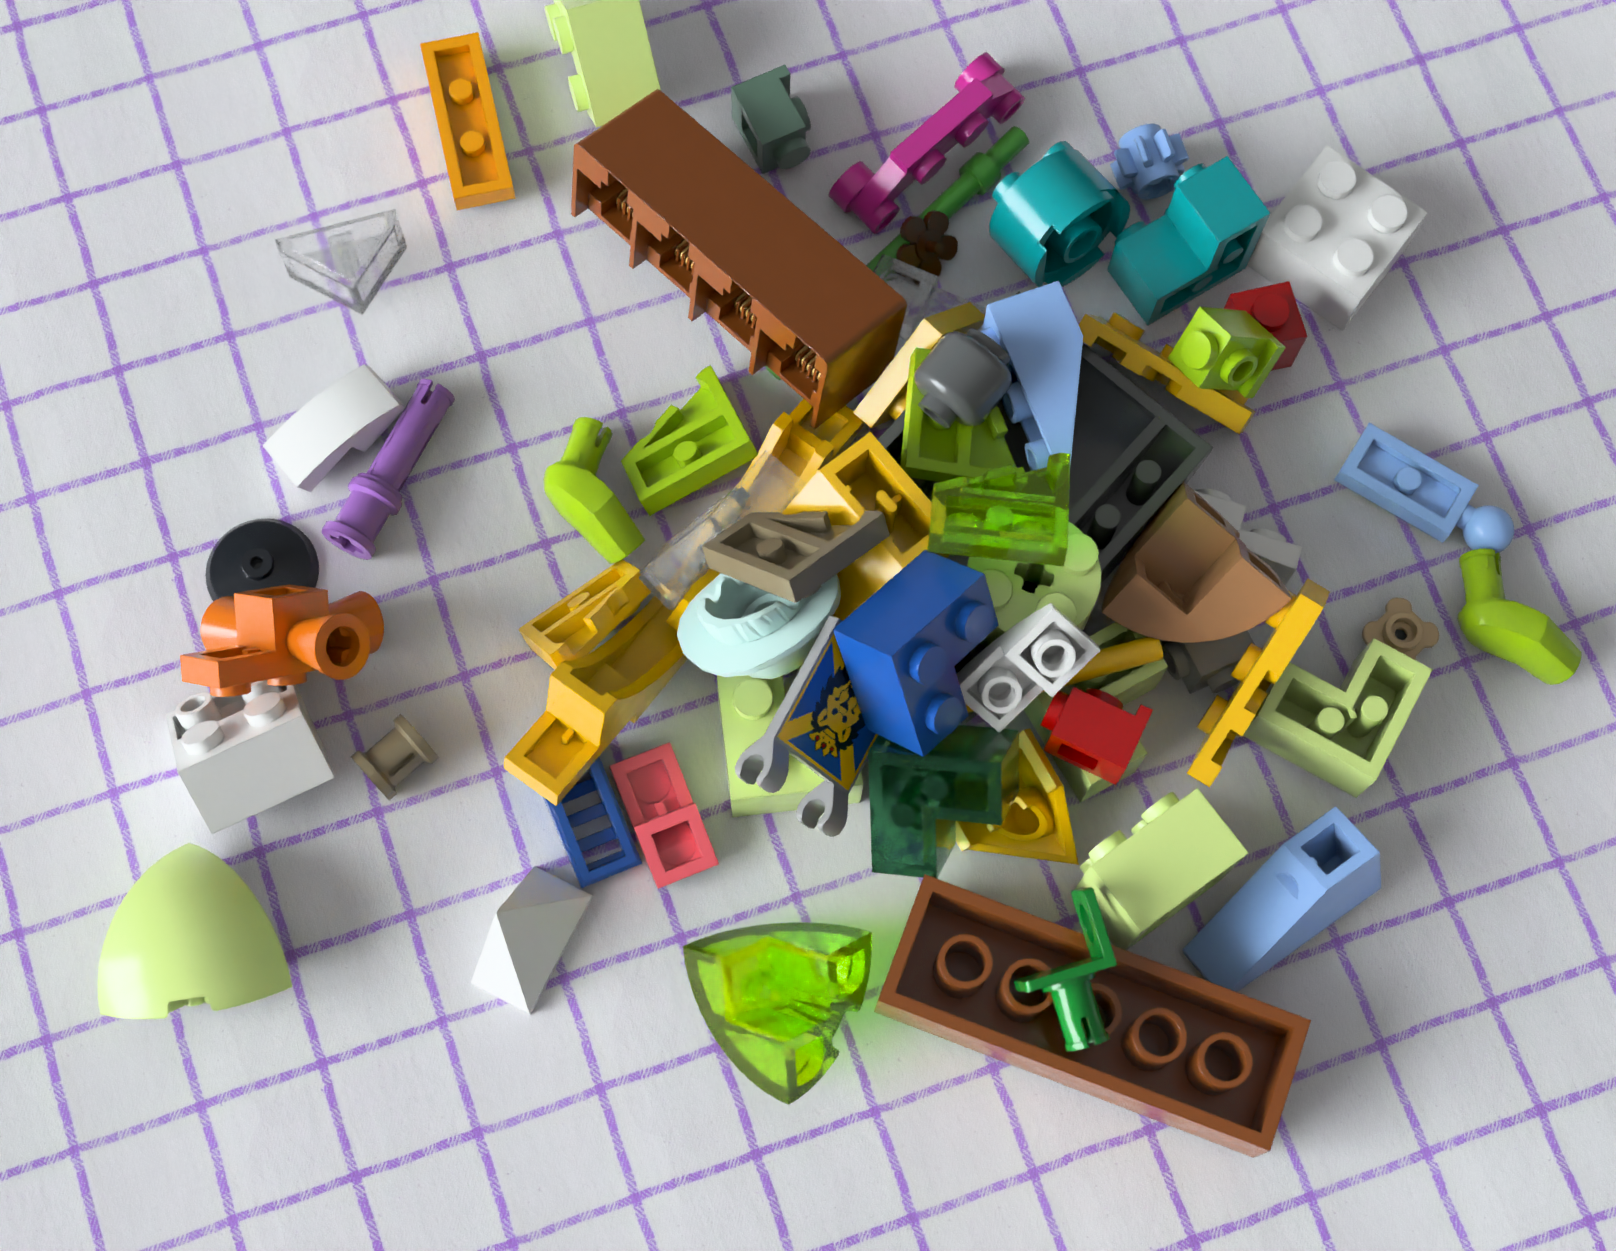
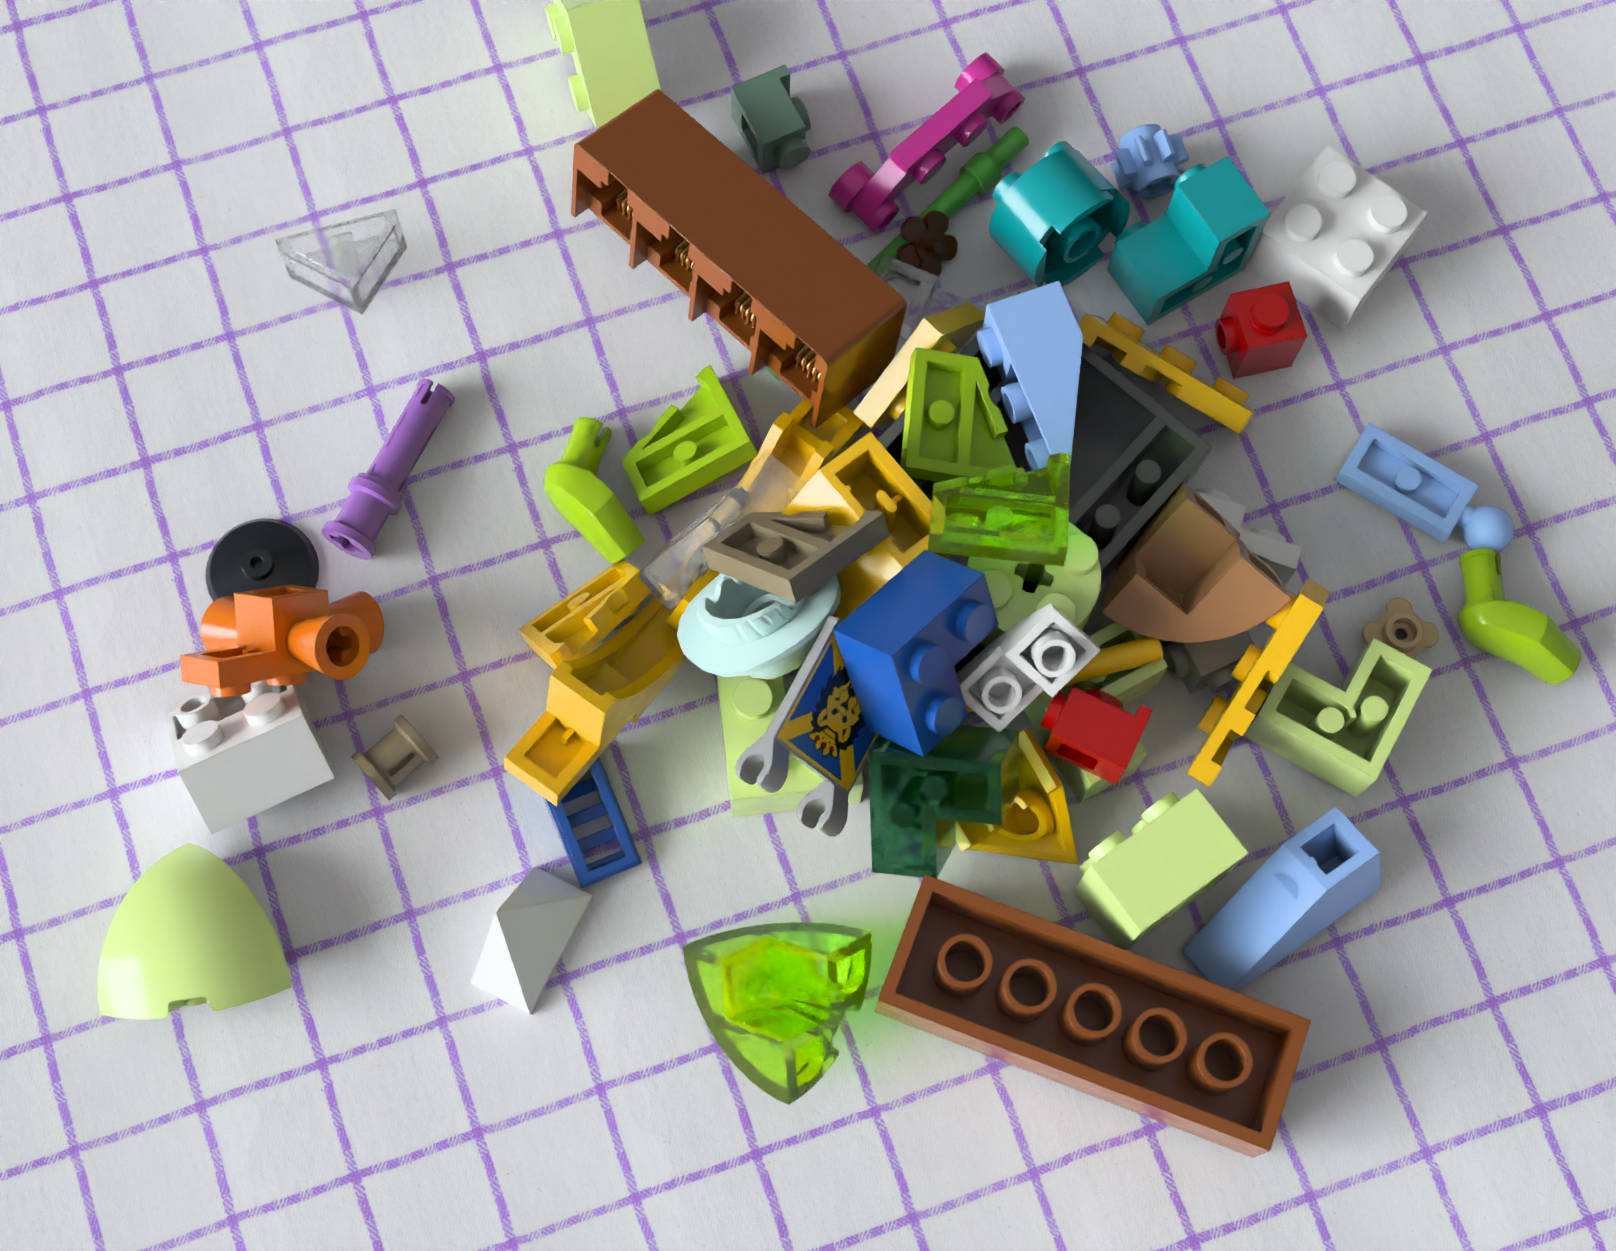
(340, 417): white slope -> none
(467, 121): light orange plate -> none
(663, 815): coral slope -> none
(963, 378): dark grey head -> none
(1071, 982): green bracket -> none
(1226, 351): lime brick -> none

